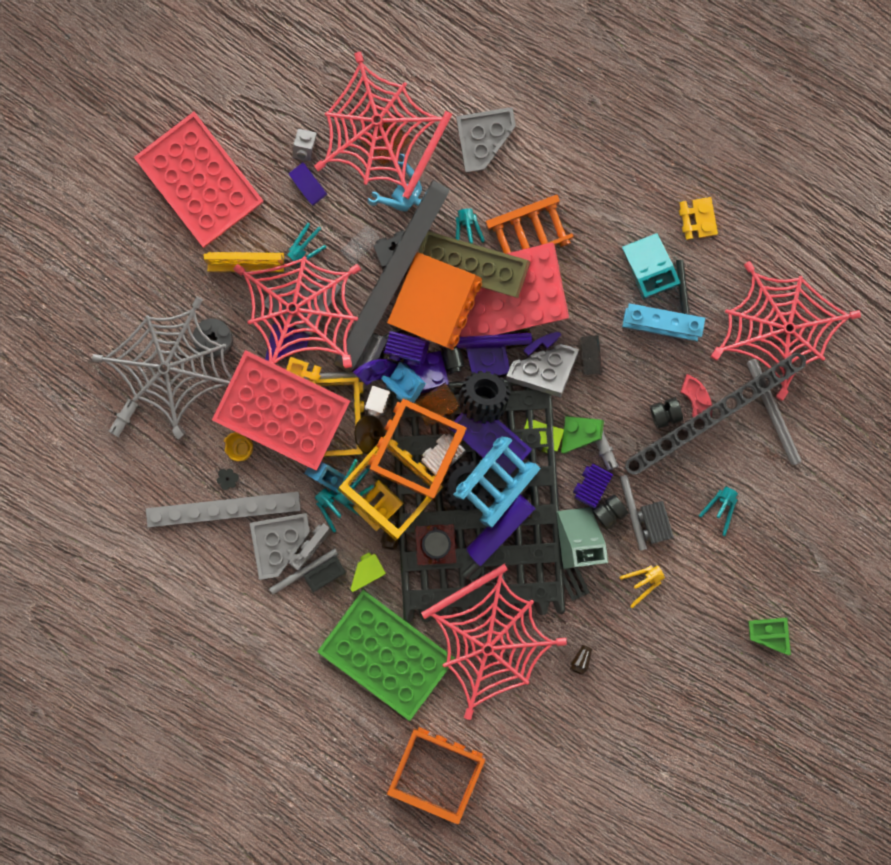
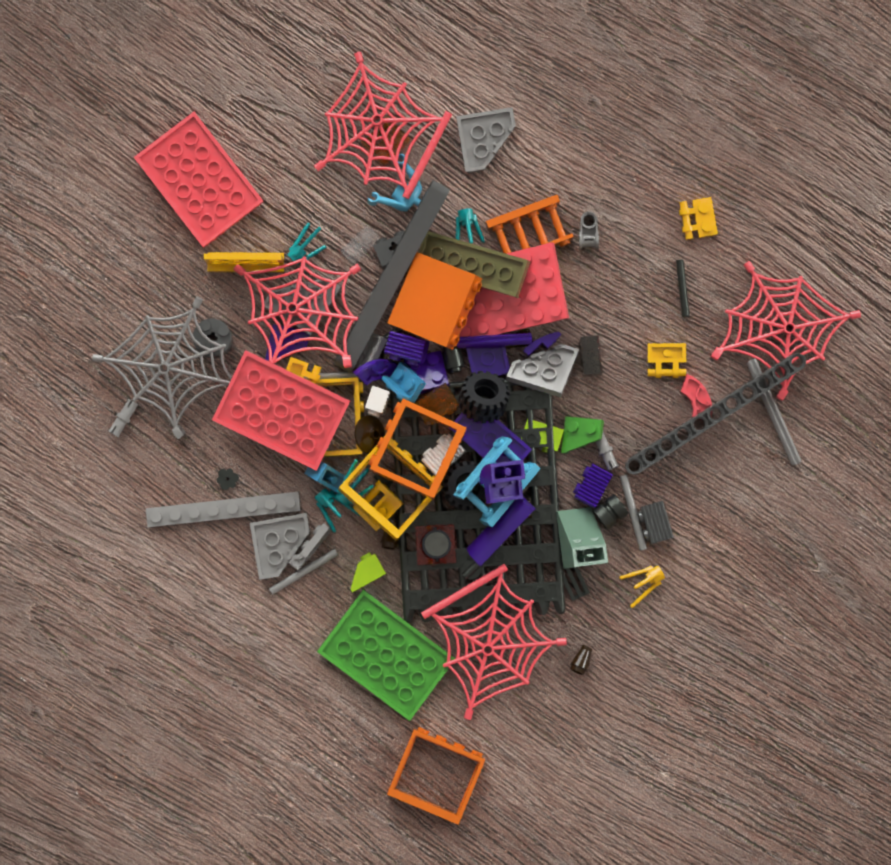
(238, 447): yellow hair -> none
(304, 144): light grey bracket -> none
(307, 184): dark purple slope -> none
(324, 574): pearl dark grey plate -> none
(503, 481): none -> dark purple brick
(588, 232): none -> light grey piece
(651, 266): slope -> none
(663, 322): medium azure fence -> none
(666, 353): none -> yellow plate
(666, 412): pearl dark grey wheel -> none
(727, 497): teal plant -> none
(771, 633): bright green wing -> none

